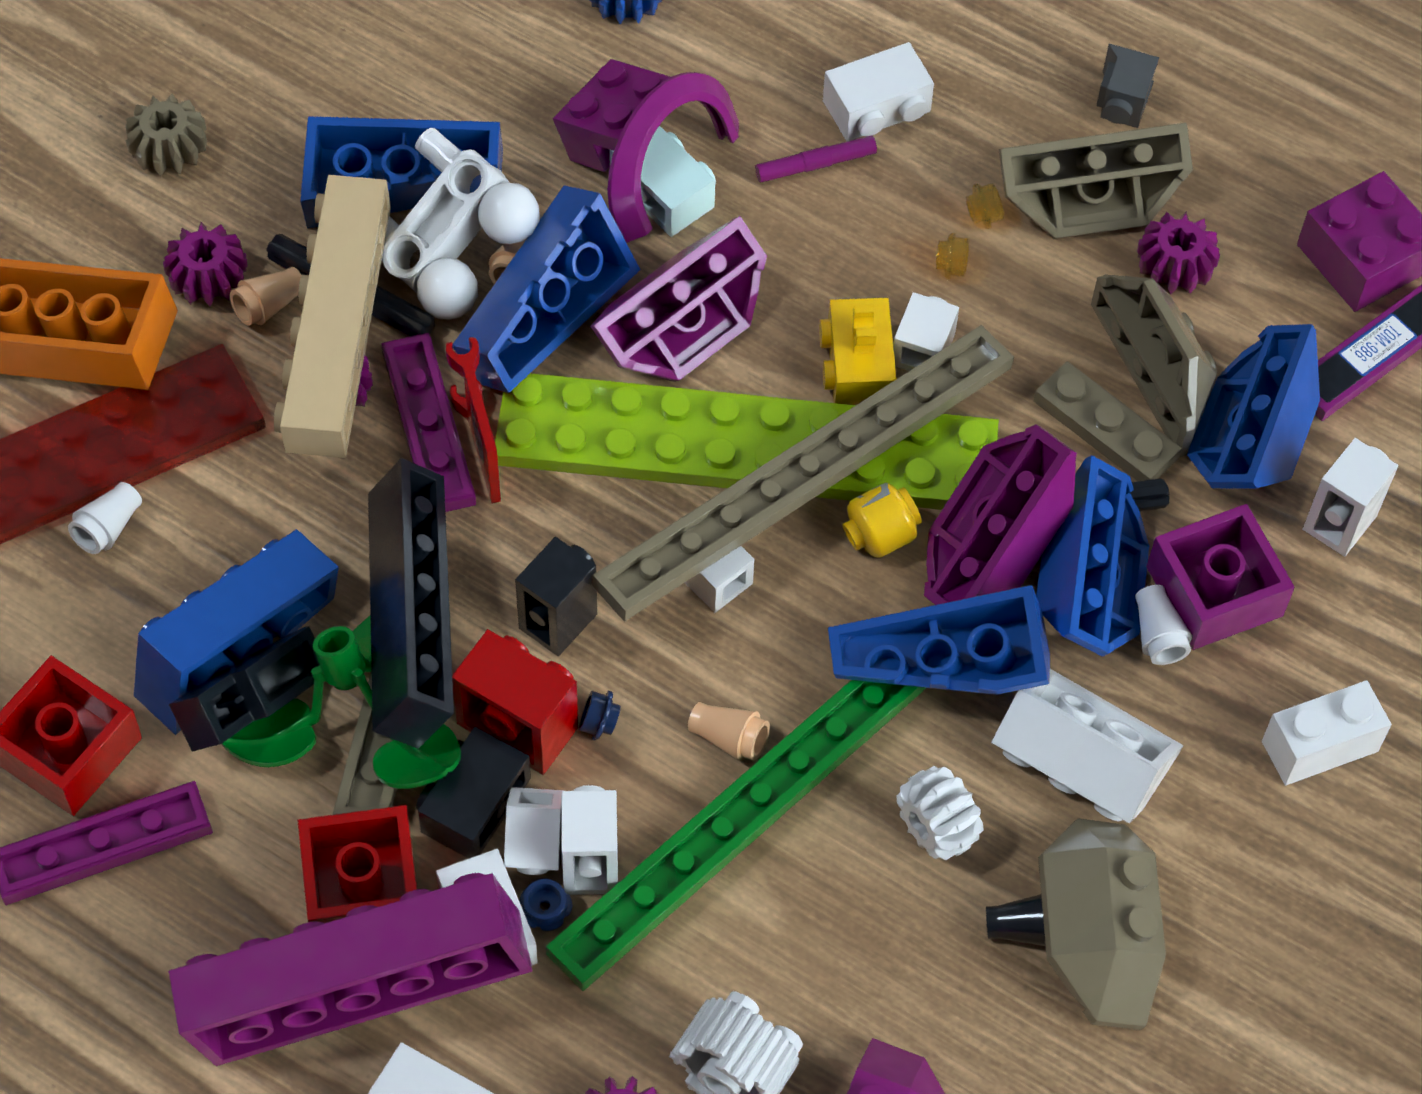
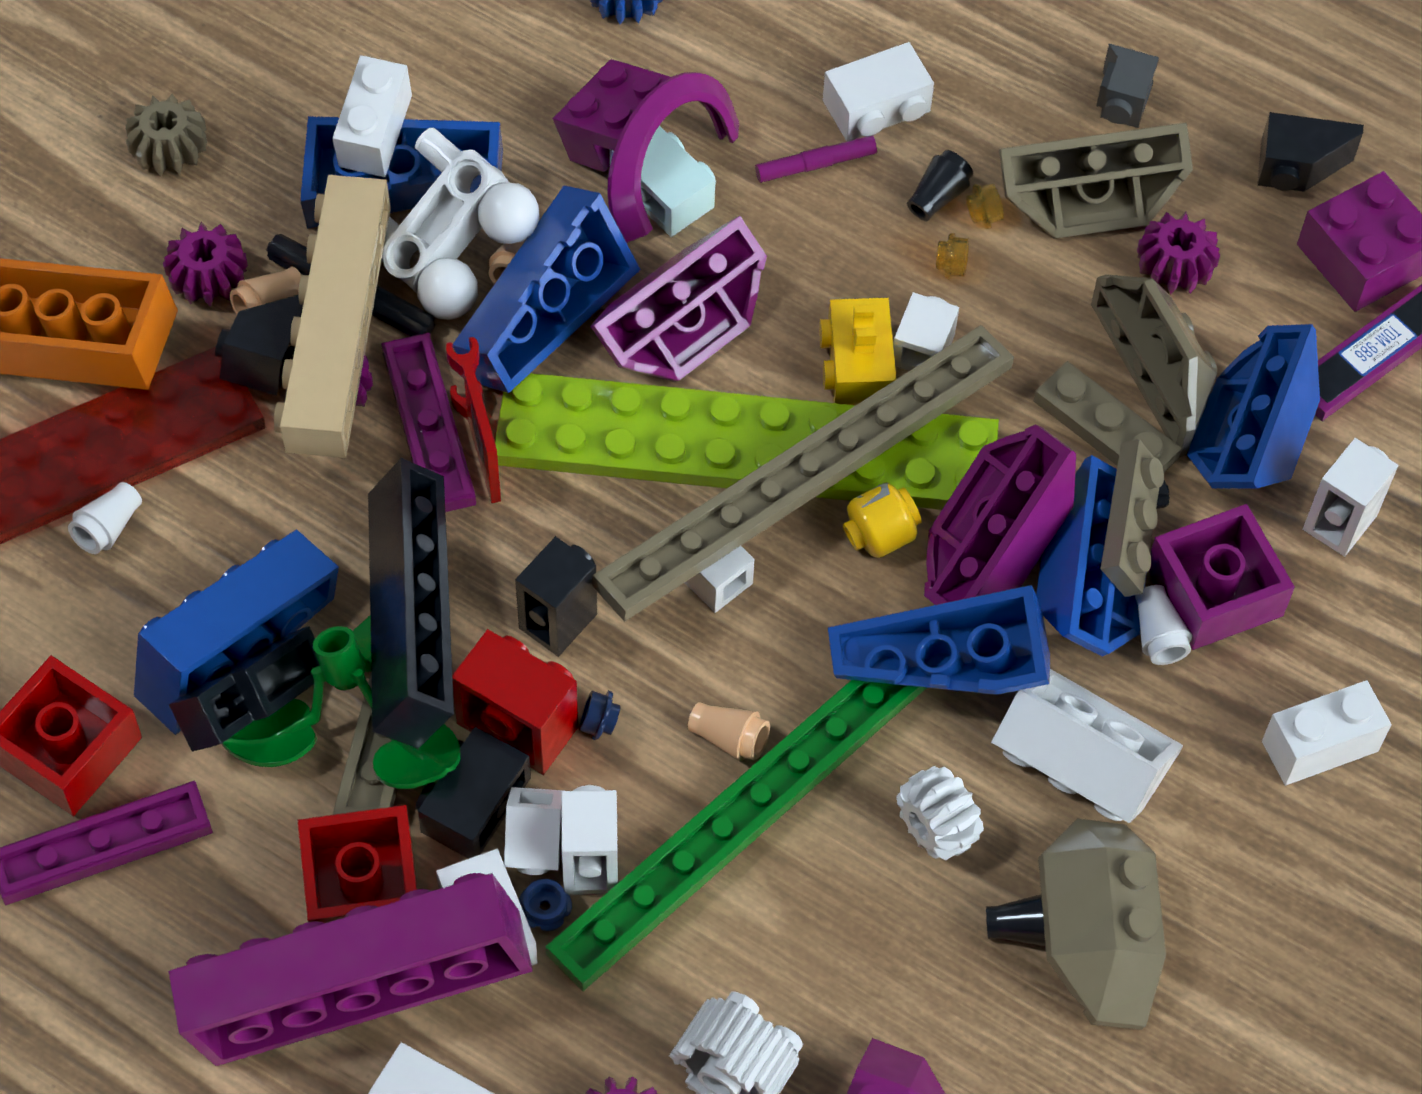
(258, 345): none -> black slope
(372, 116): none -> white brick
(942, 182): none -> black cone
(1132, 518): none -> dark tan plate
(1304, 150): none -> black slope

